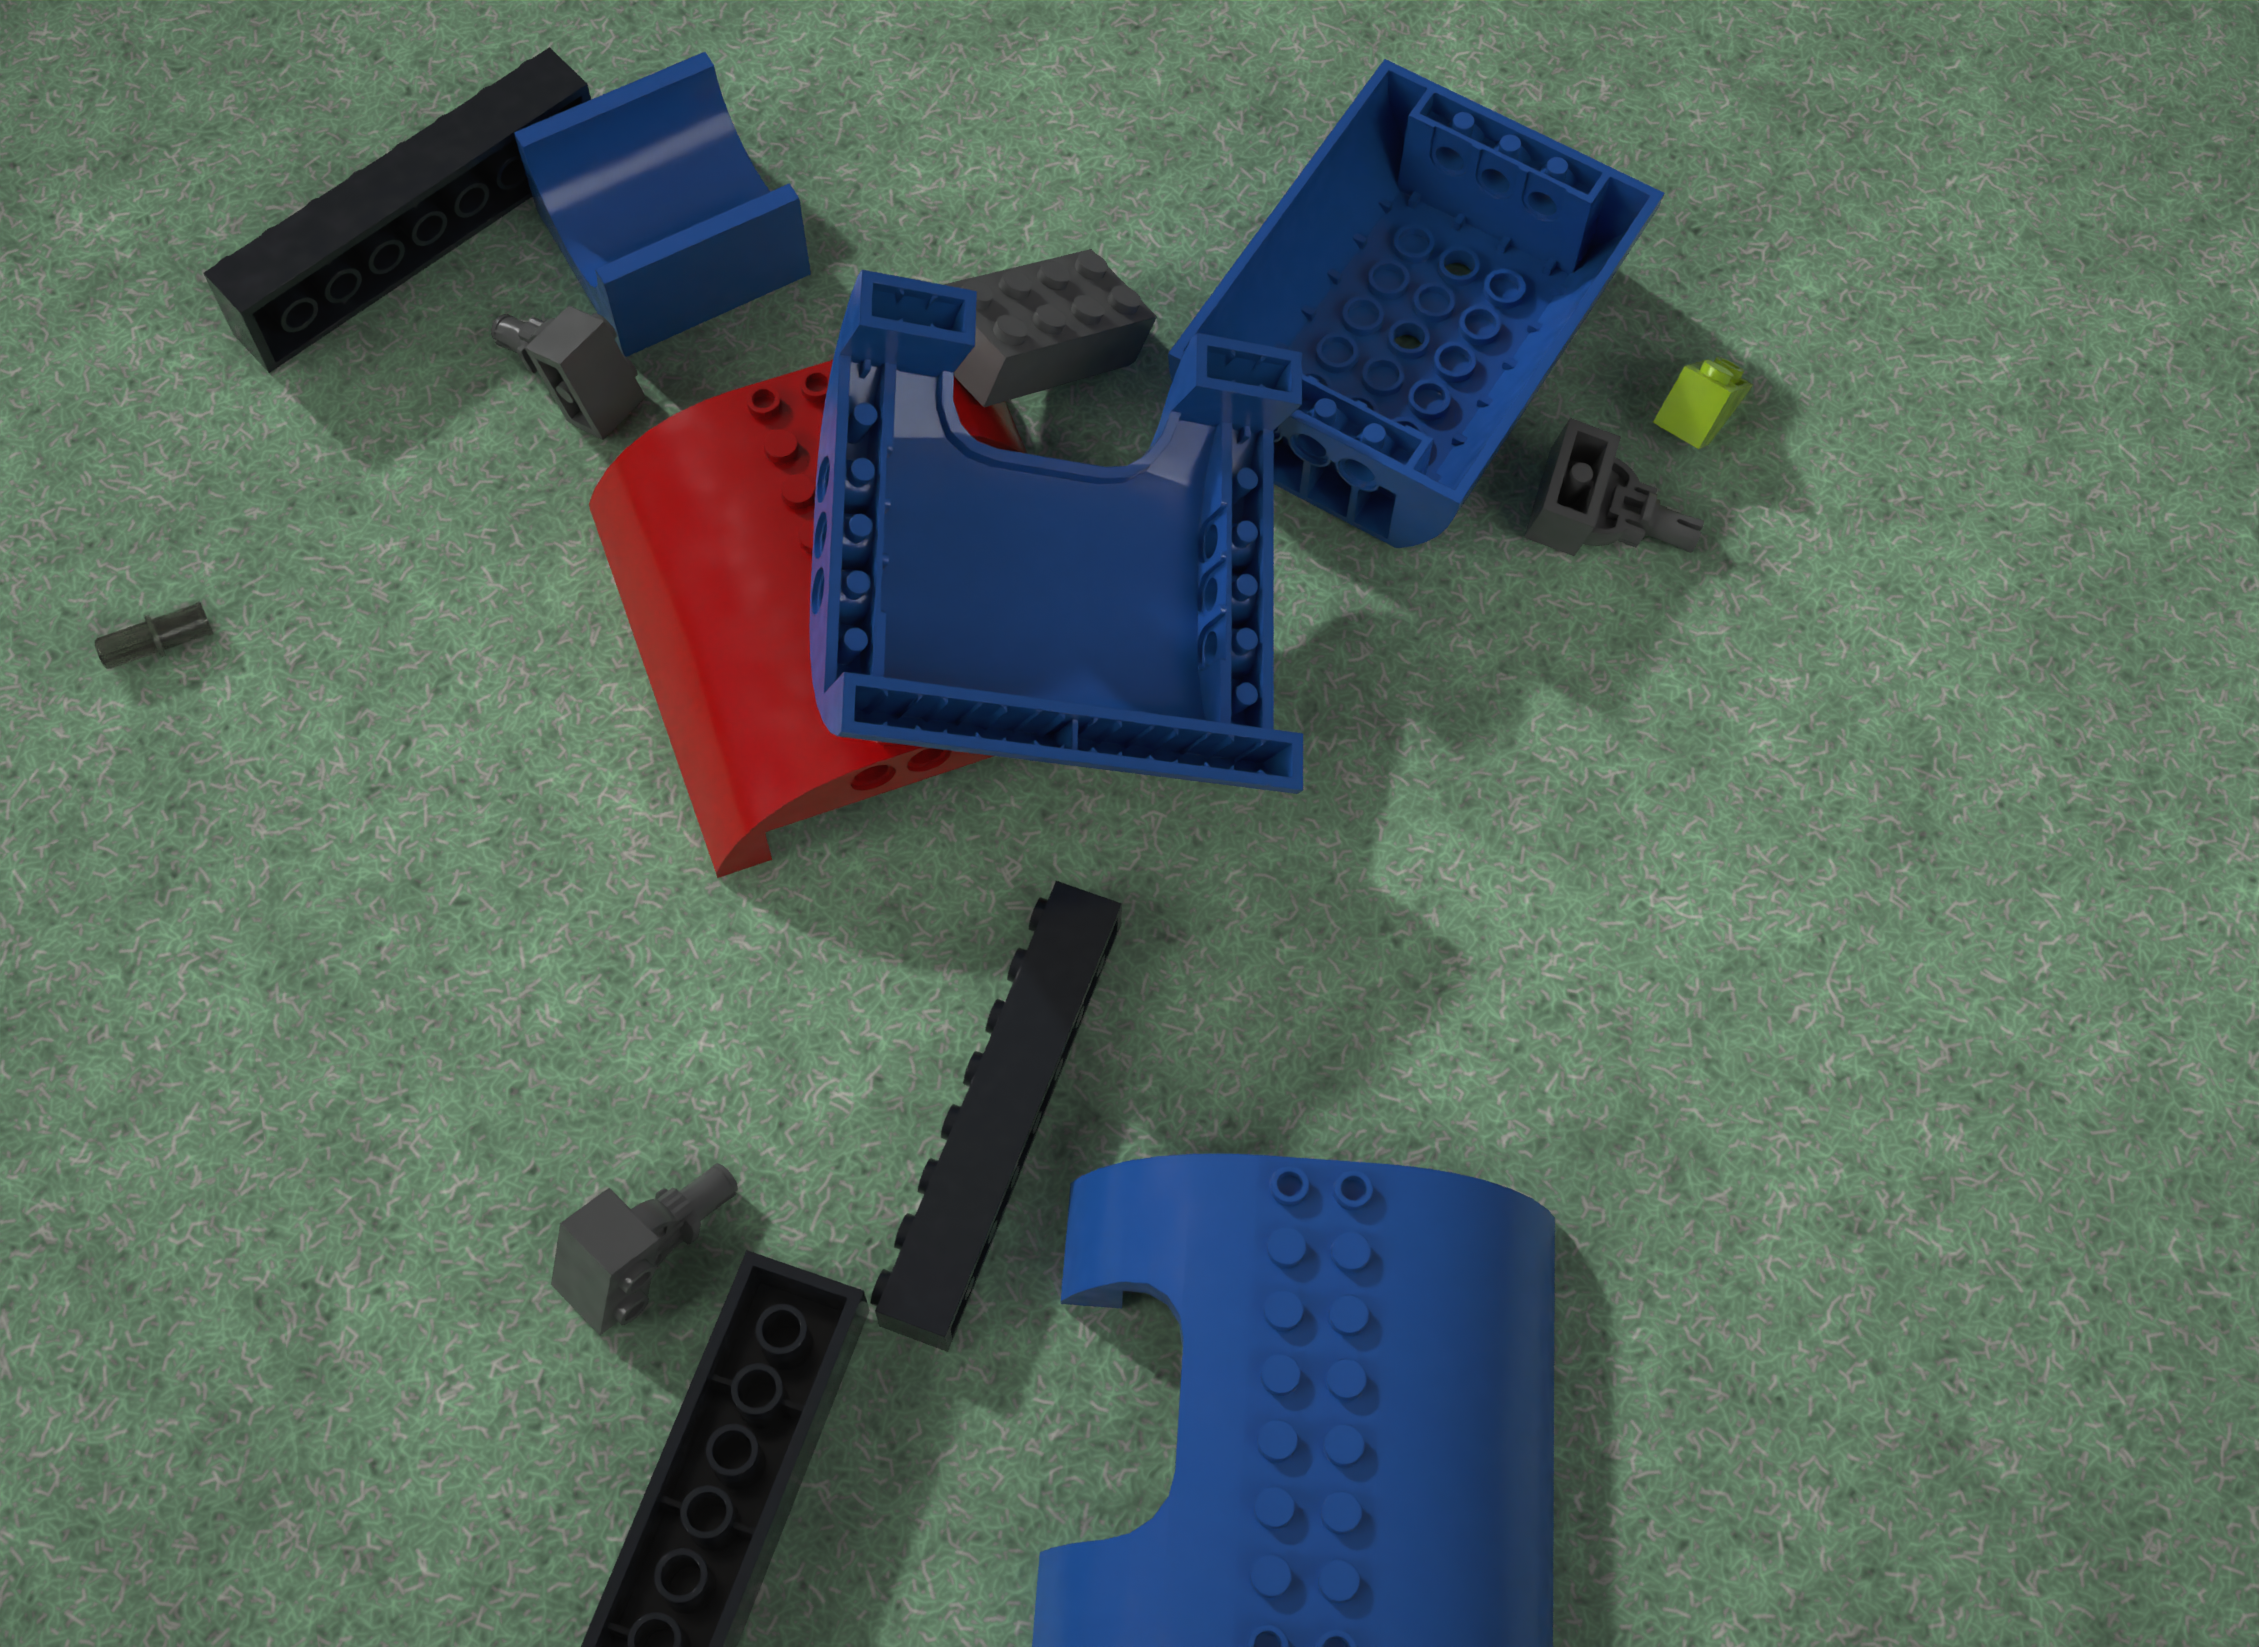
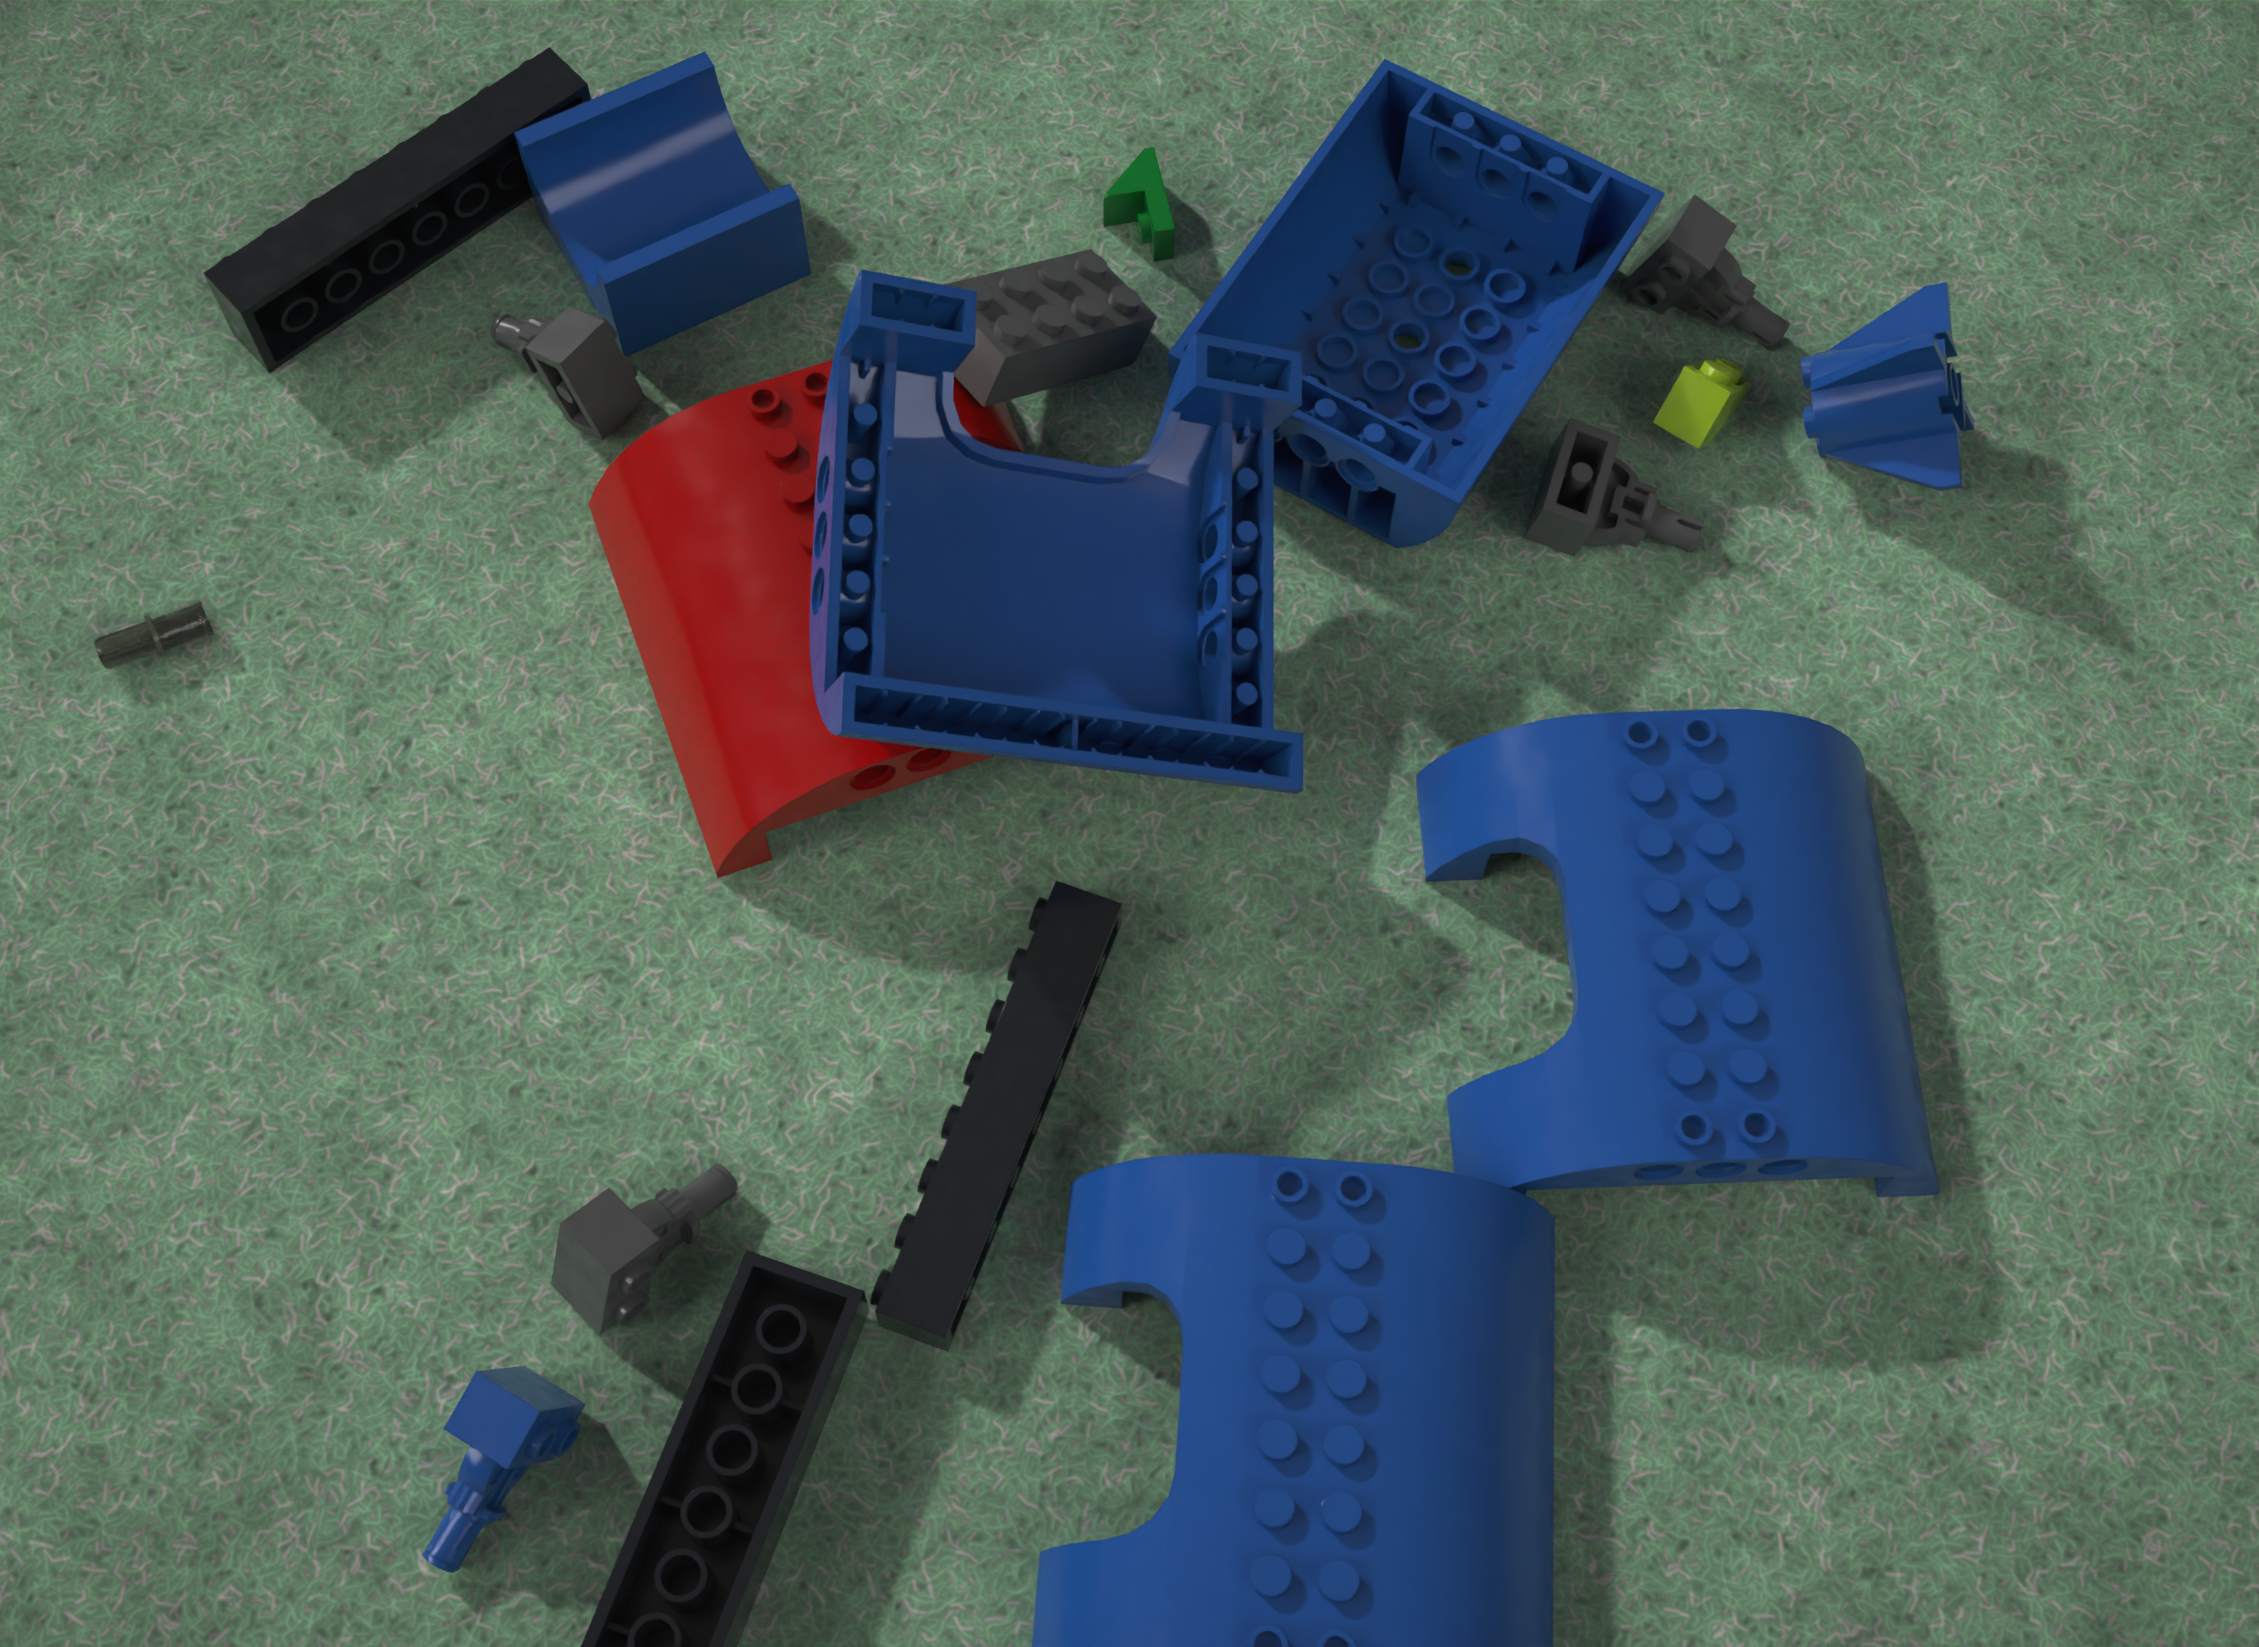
(509, 1423): none -> blue brick
(1142, 199): none -> green slope
(1694, 272): none -> dark grey brick
(1718, 952): none -> blue slope
(1892, 396): none -> blue brick

